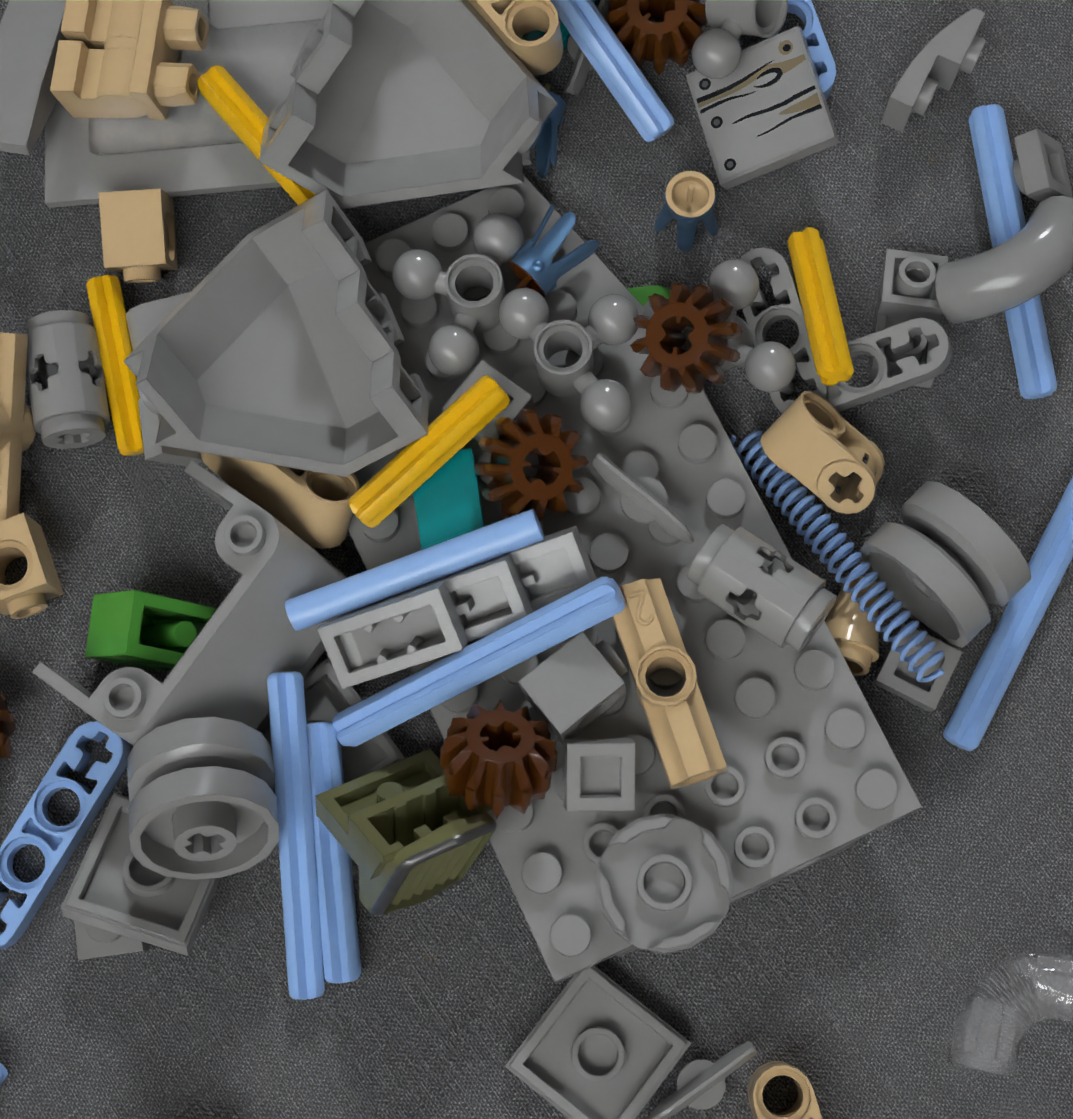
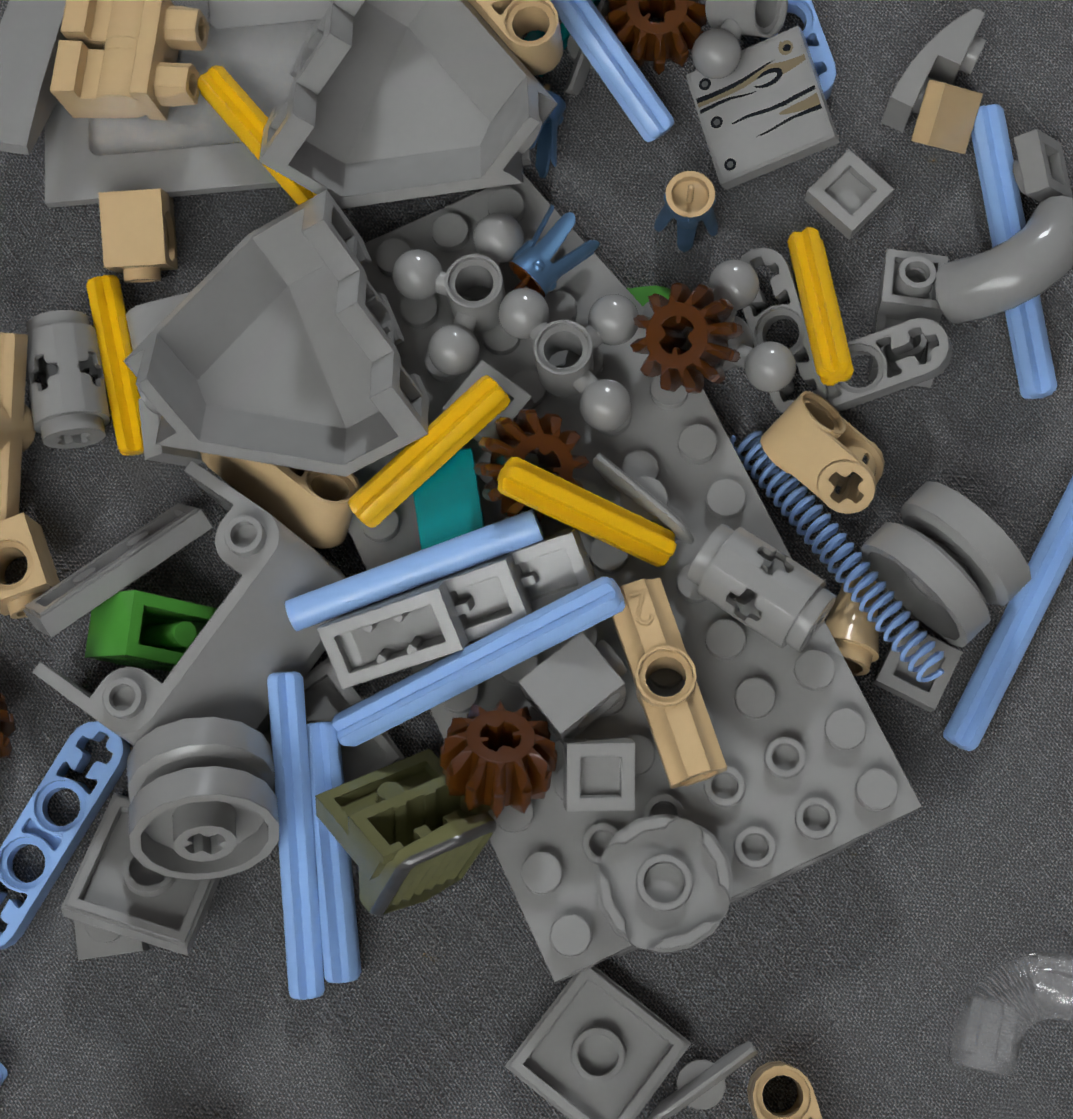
(116, 568): none -> light grey tile
(586, 511): none -> yellow axle
(849, 194): none -> light grey plate
(946, 116): none -> tan tile

